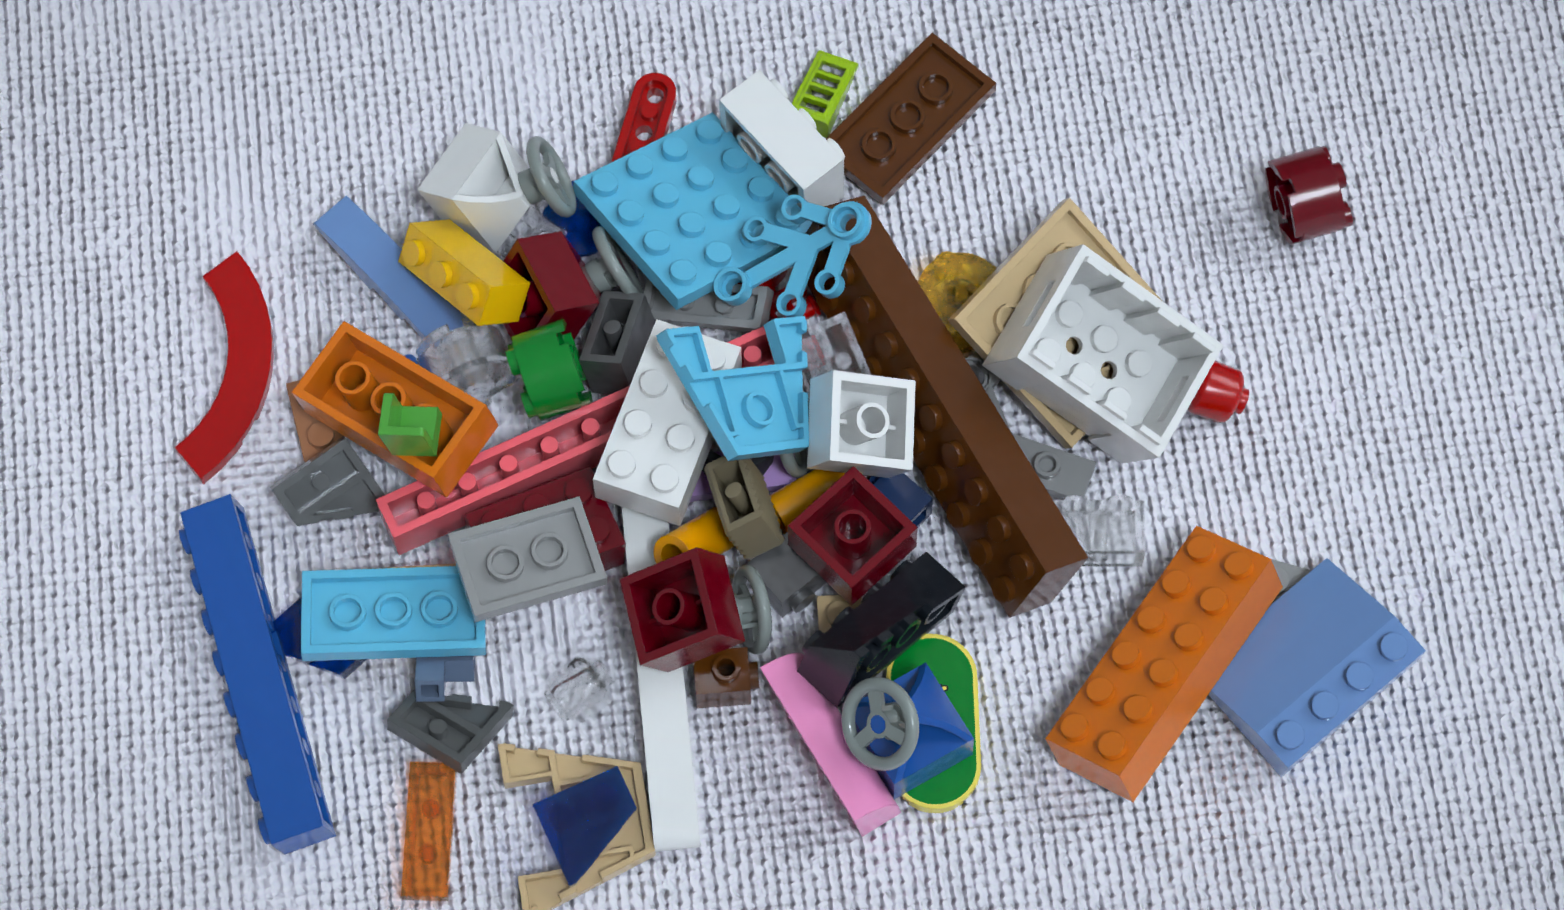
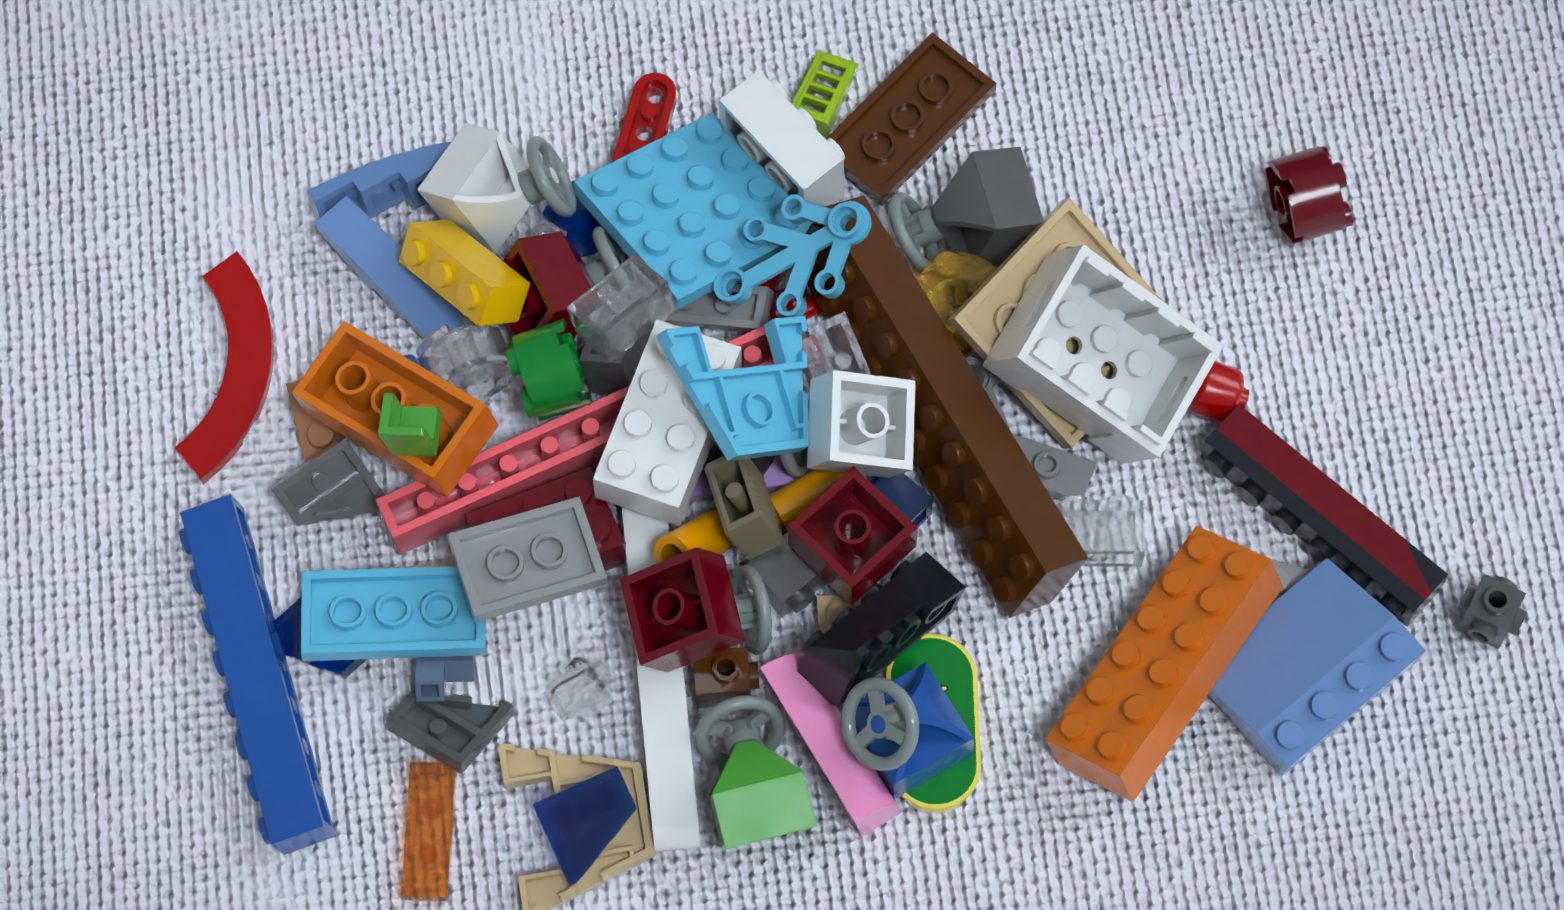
(379, 183): none -> medium blue slope
(621, 308): none -> clear brick
(757, 789): none -> bright green piece
(980, 212): none -> dark grey piece
(1321, 514): none -> brick
(1492, 610): none -> dark grey brick

